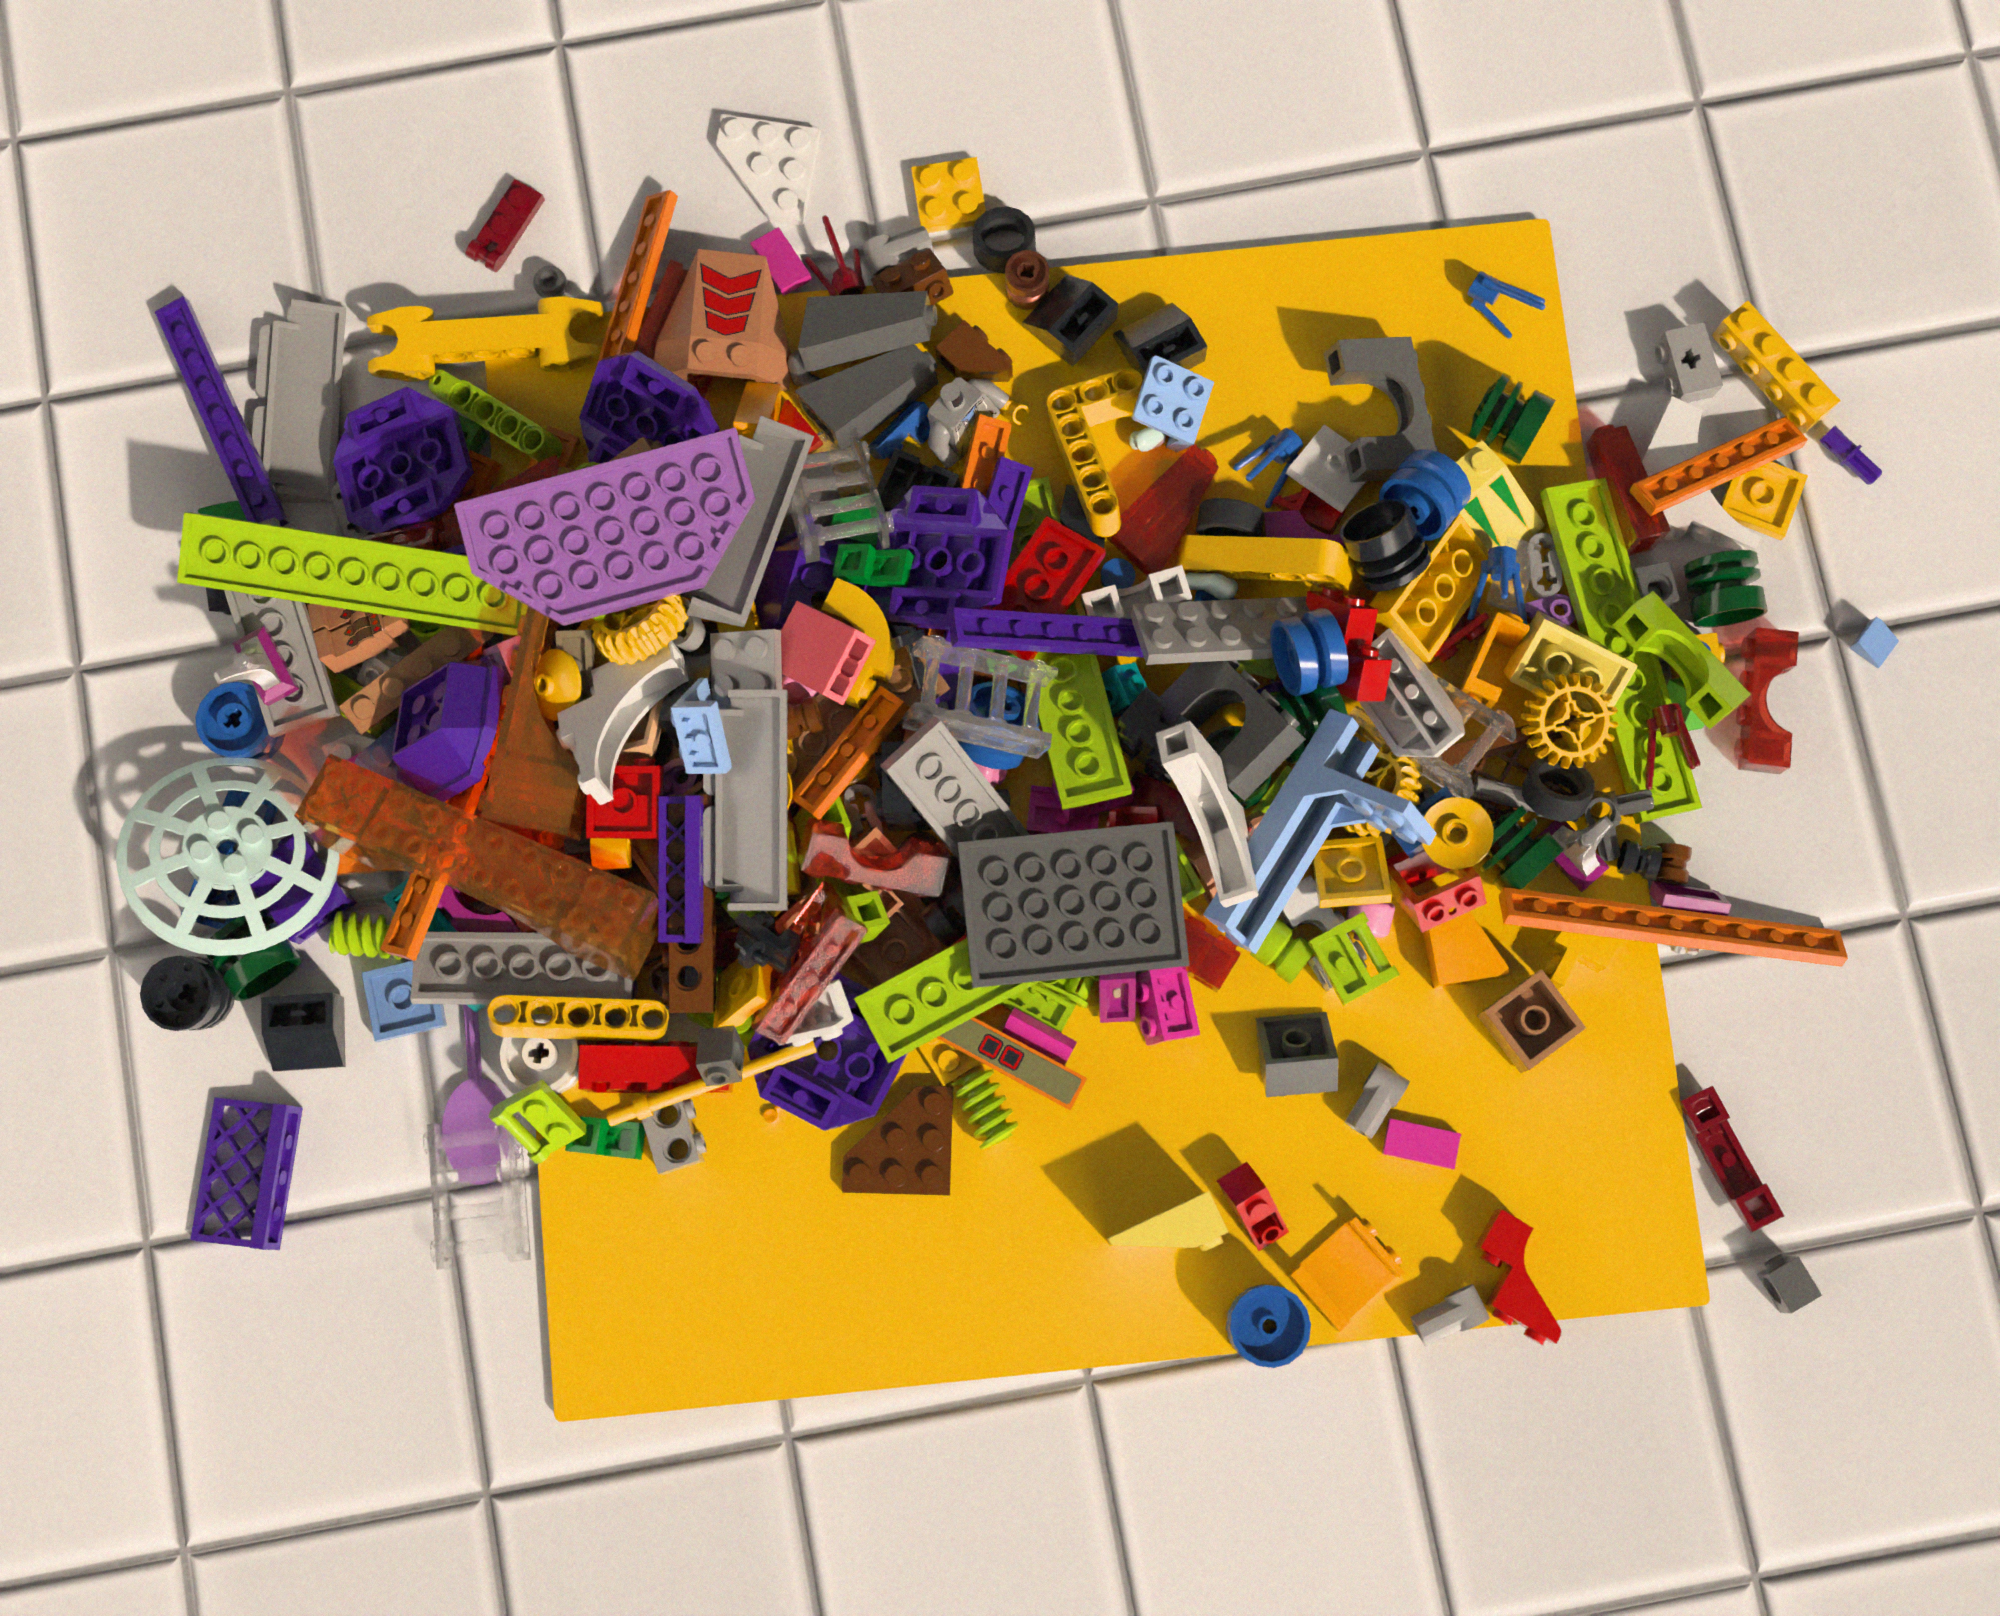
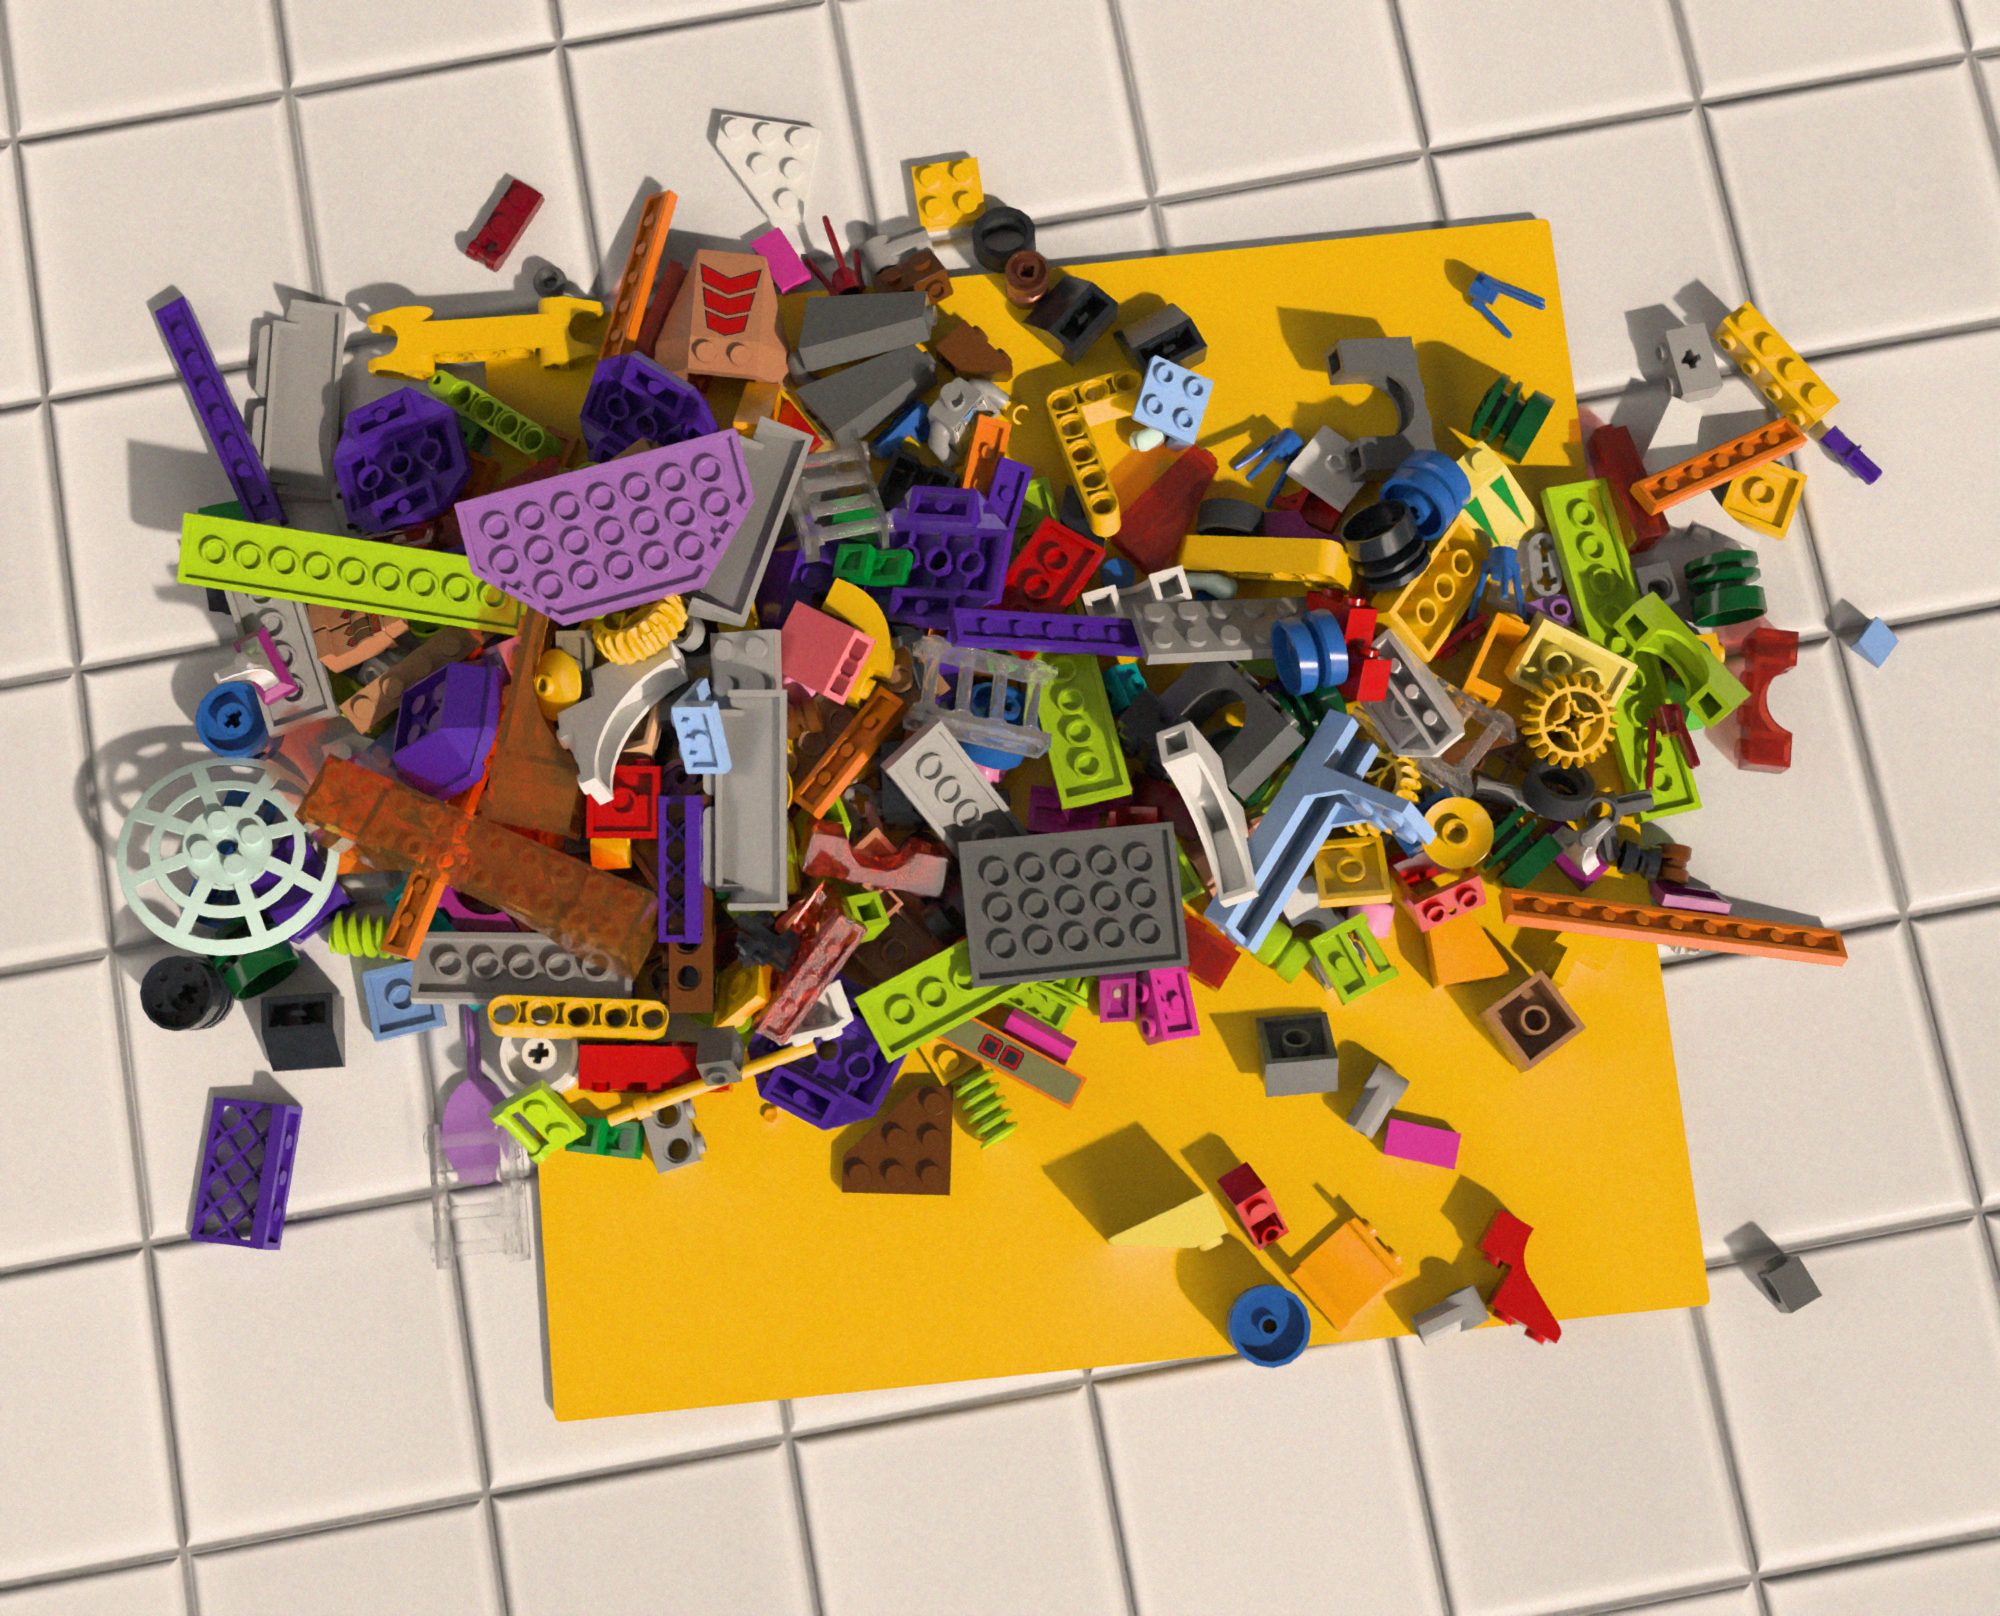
(1728, 1160): dark red slope -> none

